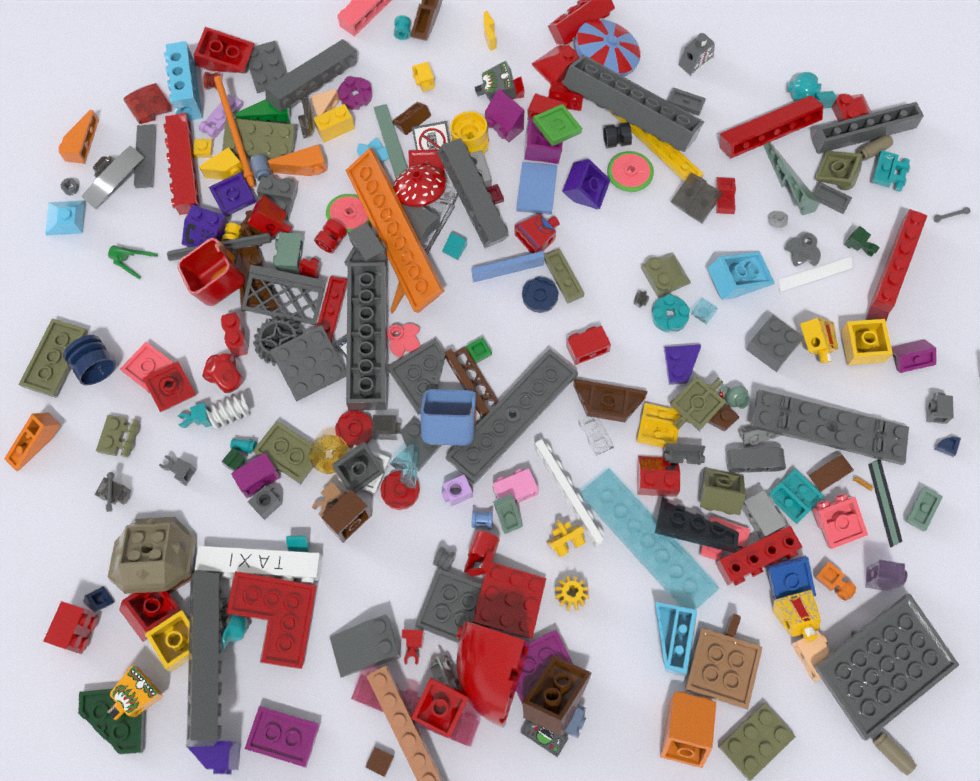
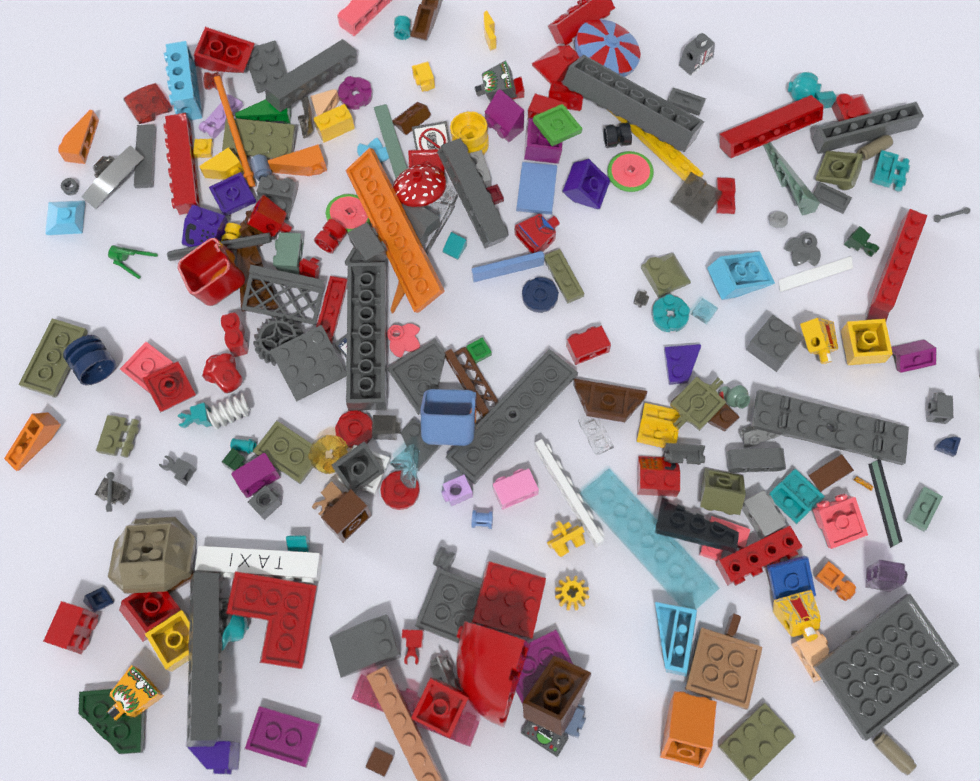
(483, 551): red piece -> none
(508, 513): sand green plate -> none

